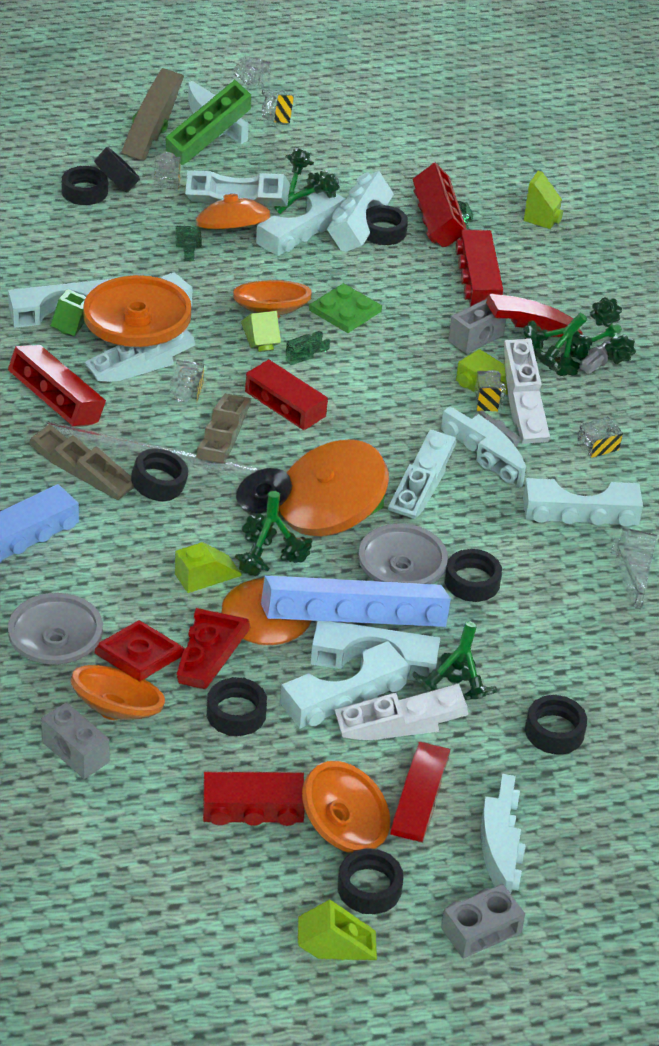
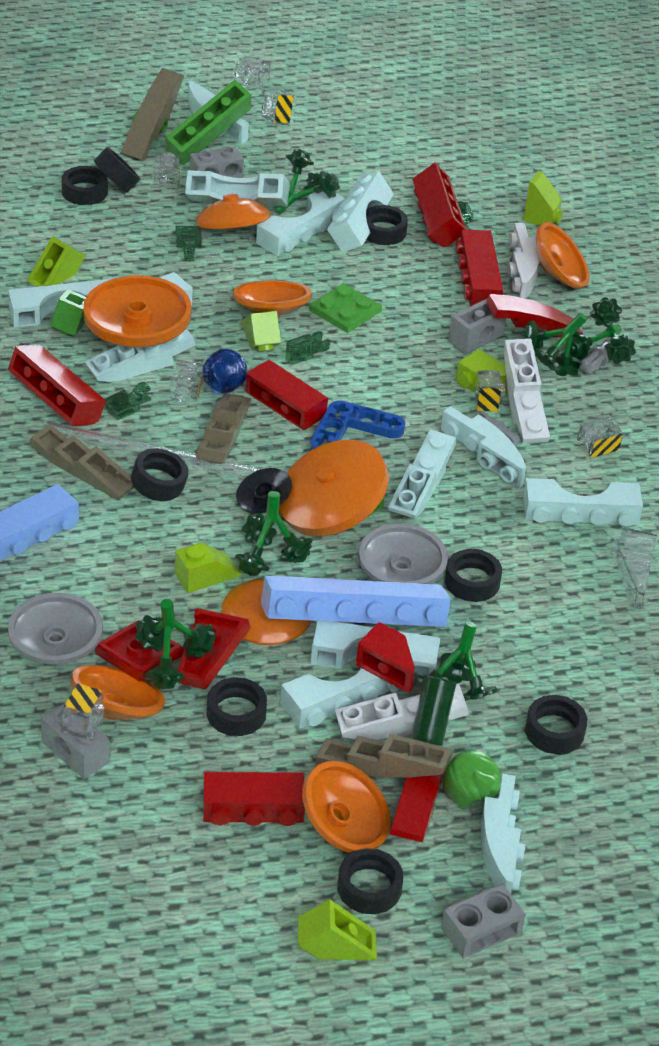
(56, 264): none -> lime slope
(83, 712): none -> clear brick
(125, 404): none -> clear green plate
(156, 635): none -> dark green plant
(220, 161): none -> light grey brick
(224, 371): none -> clear blue hair
(351, 418): none -> blue beam
(387, 656): none -> red slope
(391, 758): none -> dark tan slope
(433, 710): none -> dark green brick
(471, 778): none -> bright green hair
(524, 262): none -> white slope
(561, 256): none -> orange dish

